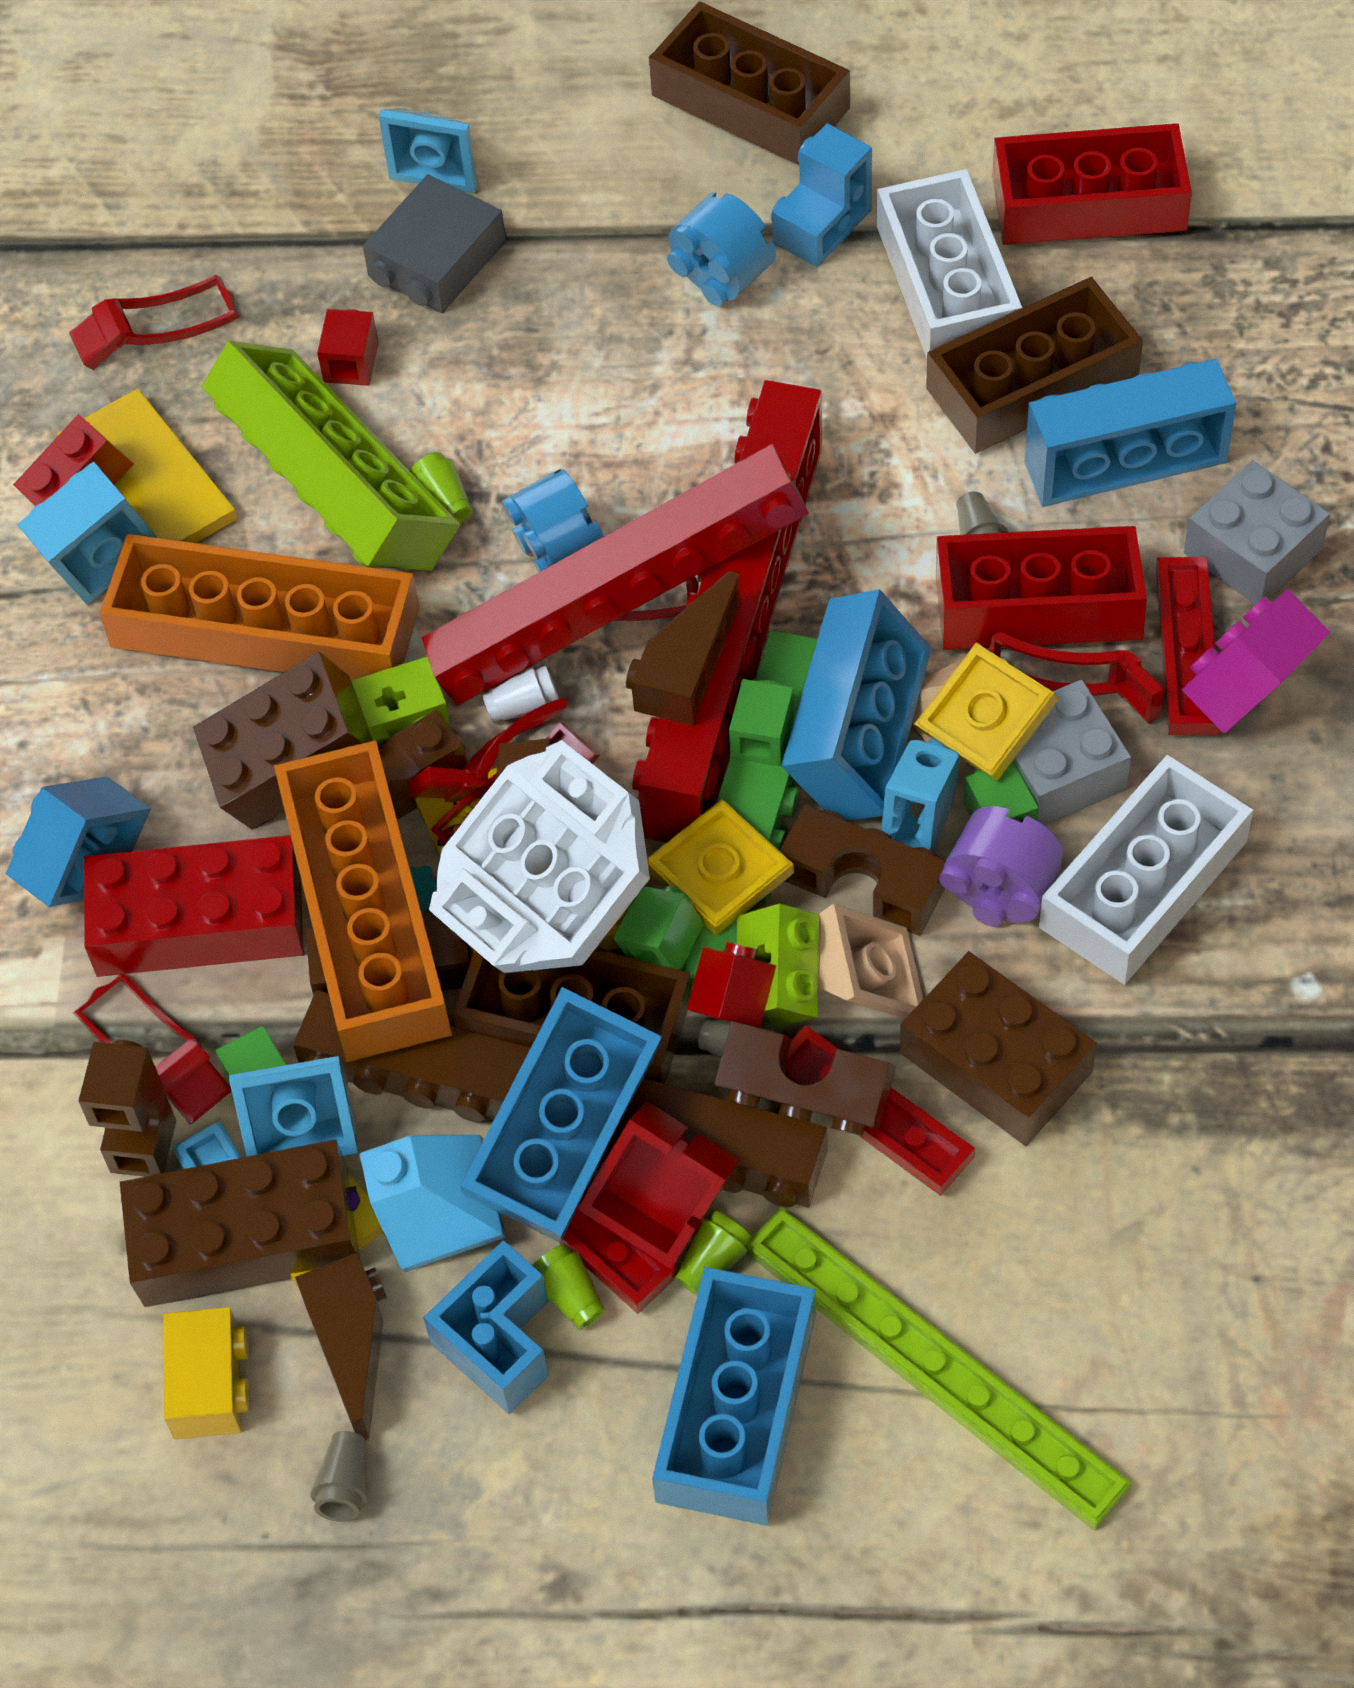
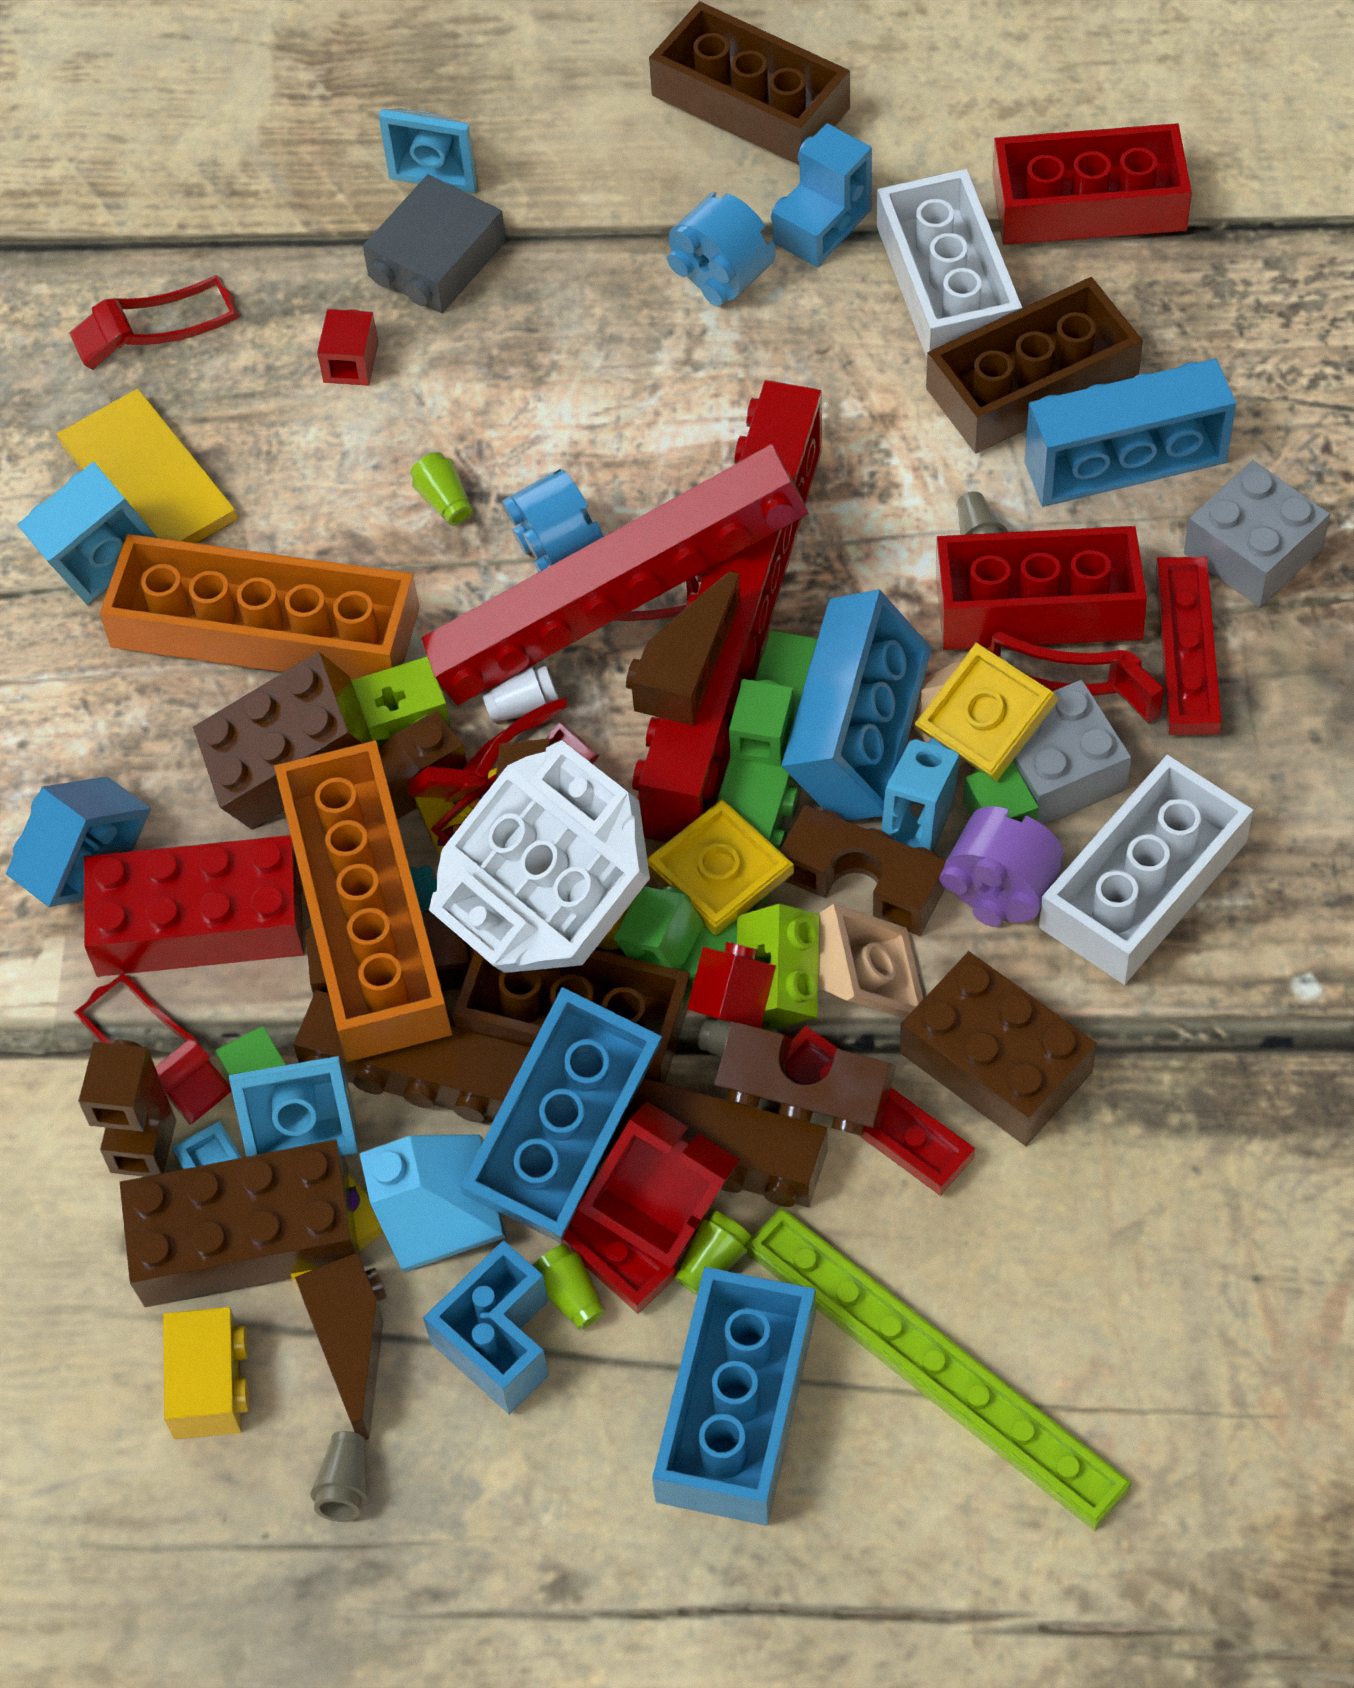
(67, 455): red brick -> none
(330, 457): lime brick -> none
(1253, 658): dark pink brick -> none

